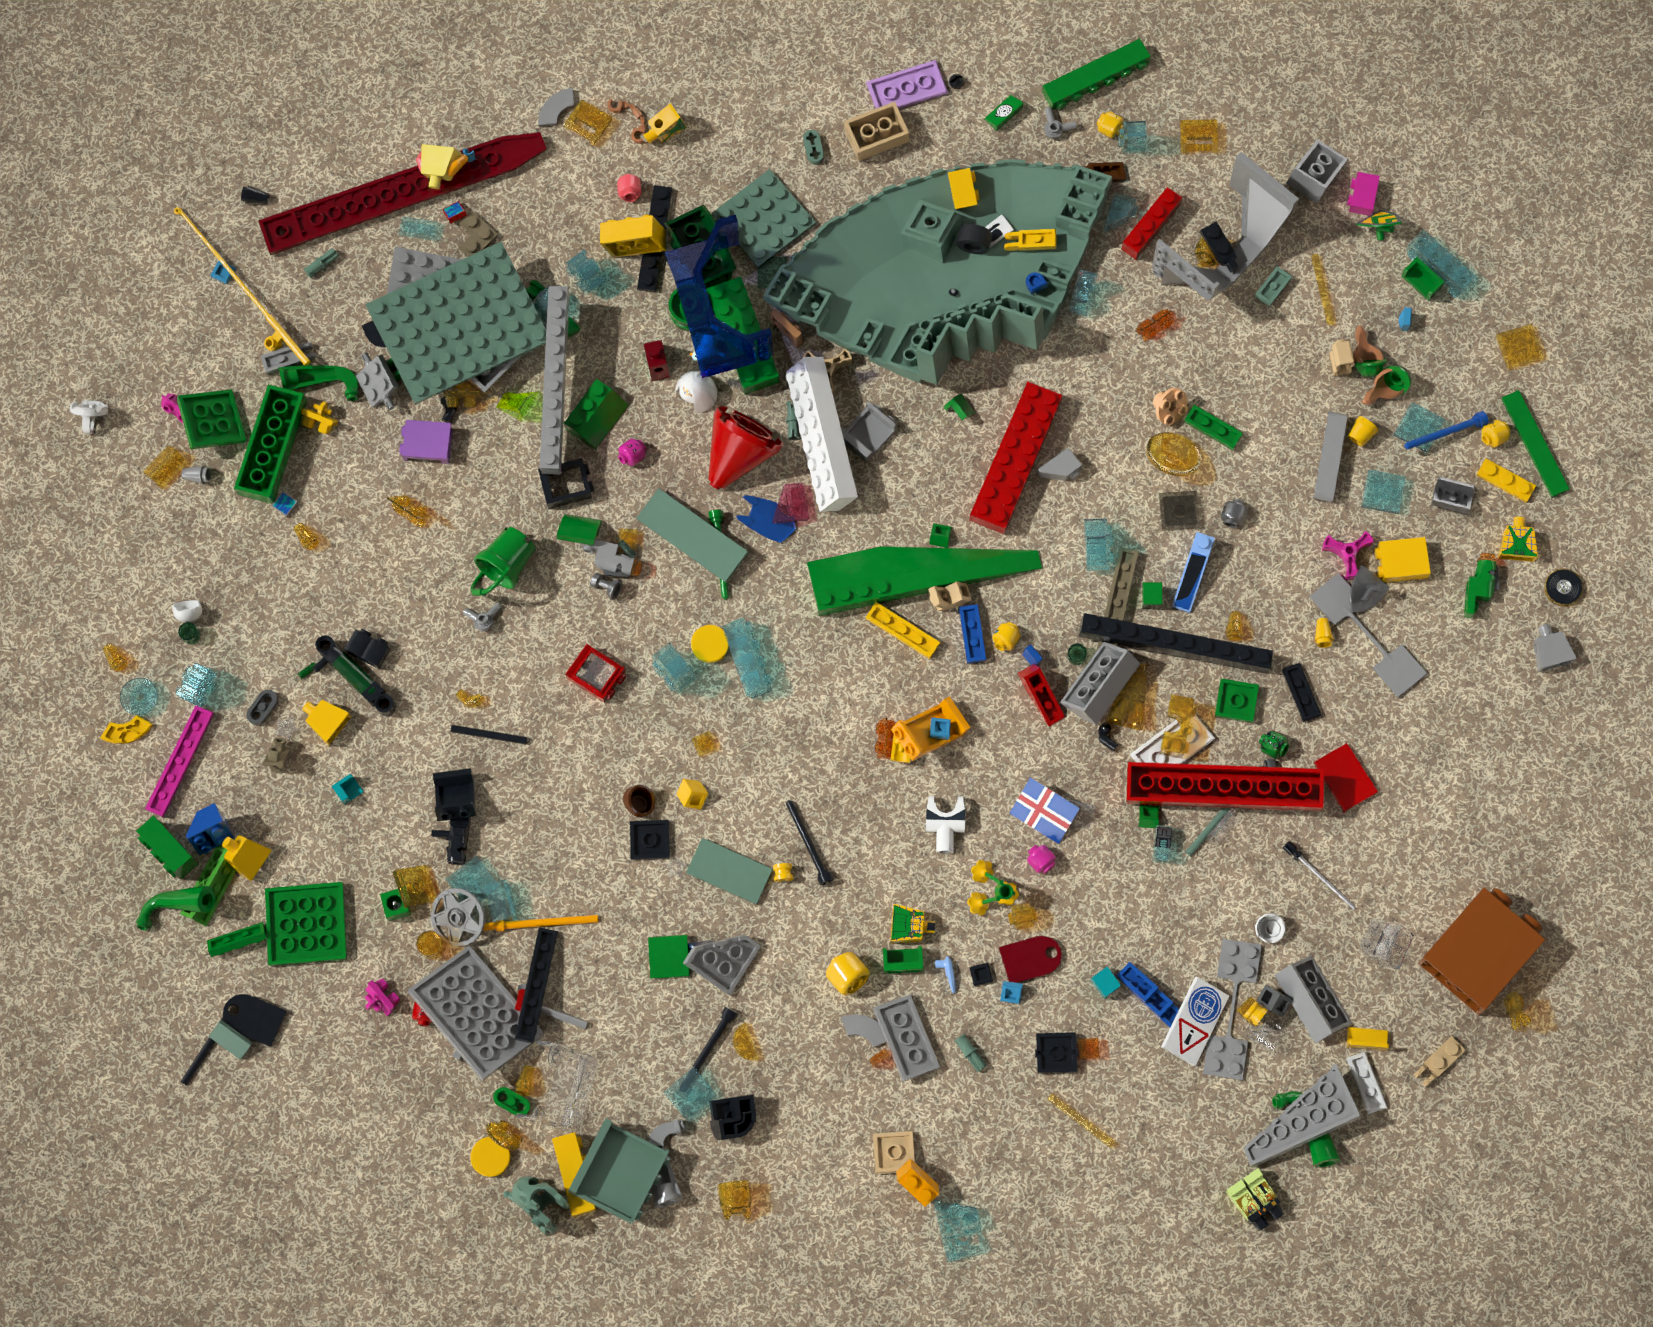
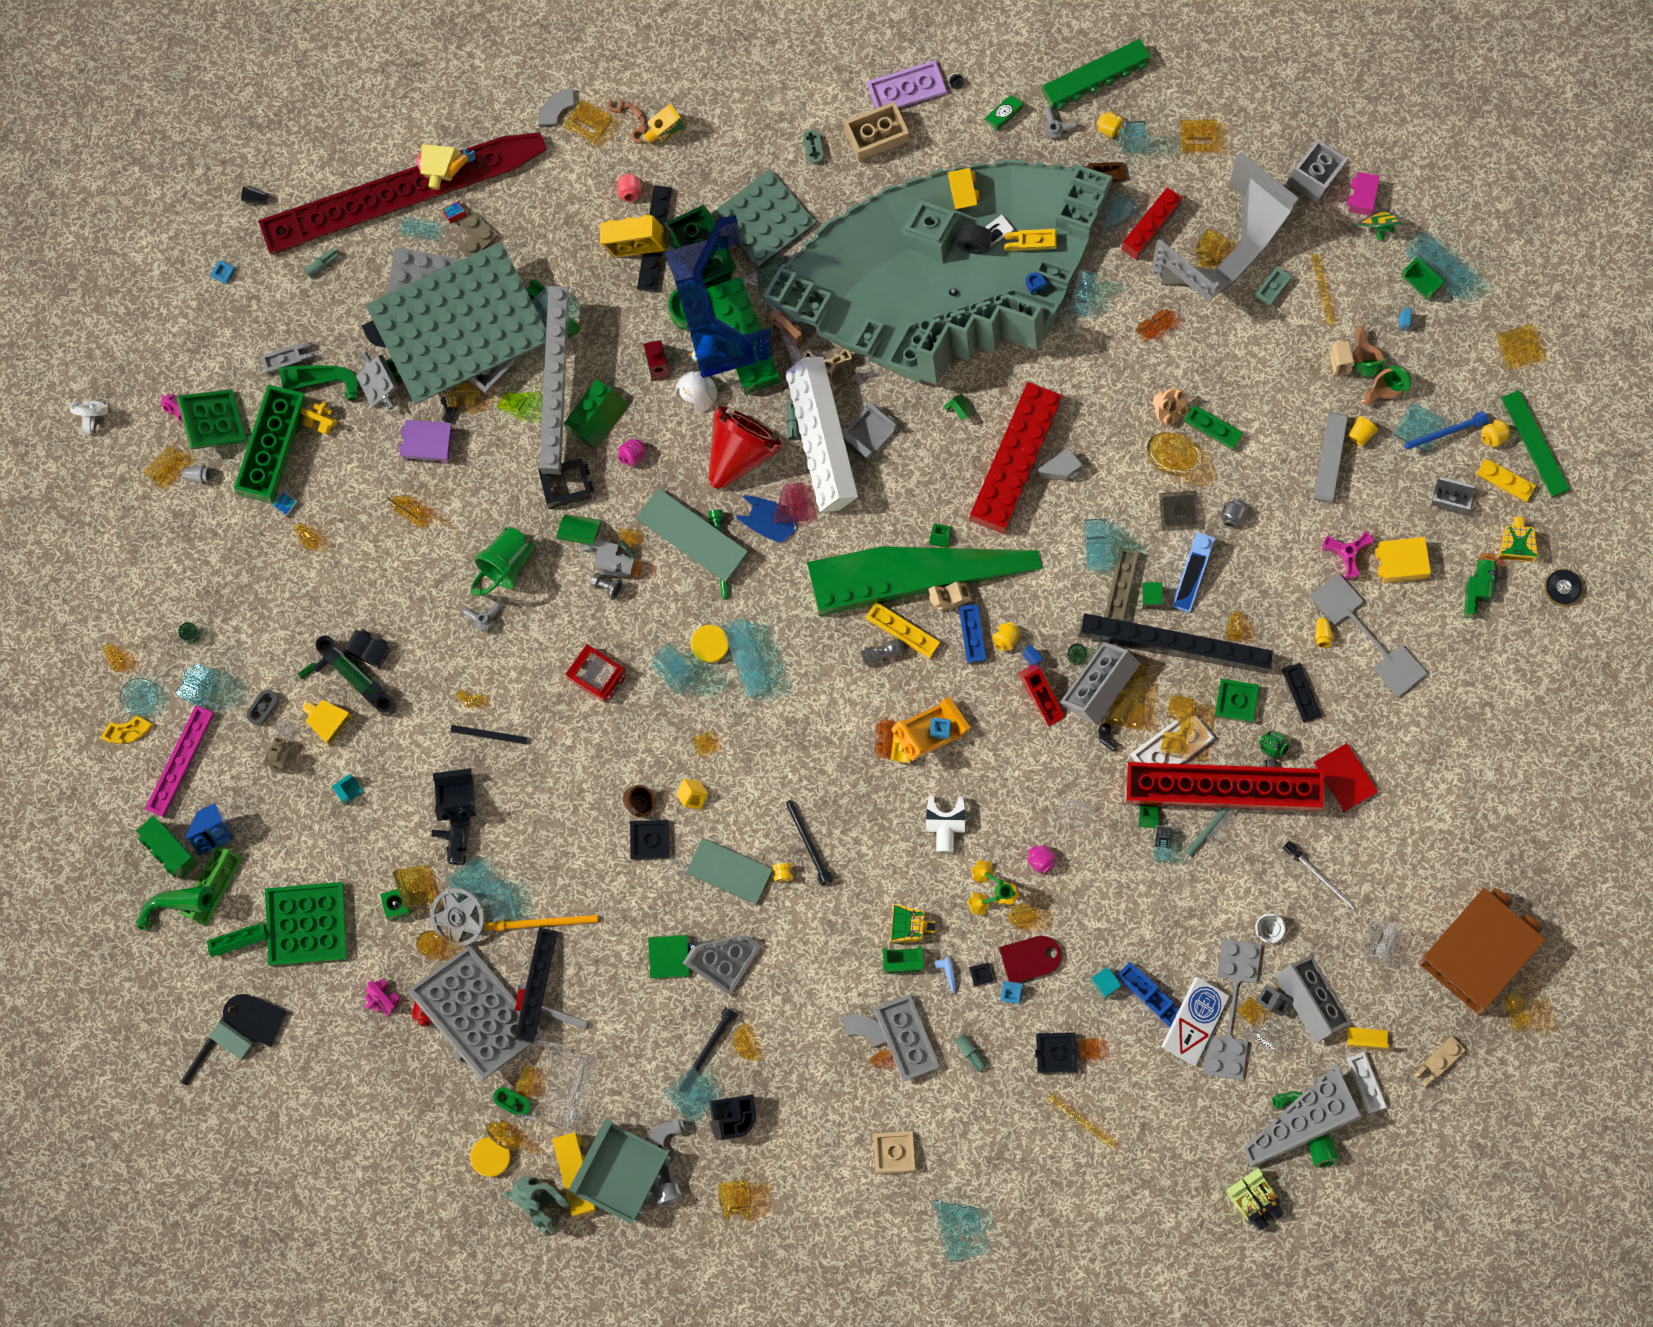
(187, 610): white hair -> none
(245, 855): yellow torso -> none
(272, 342): yellow piece -> none
(584, 271): clear light blue brick -> none
(847, 973): yellow head -> none
(874, 654): none -> flat silver piece
(917, 1182): light orange brick -> none
(1044, 810): sticker -> none
(1219, 246): black hinge -> none
(1255, 1013): yellow wheel -> none
(1366, 590): flat silver shield -> none
(1383, 491): clear light blue plate -> none
(1552, 649): light grey torso -> none

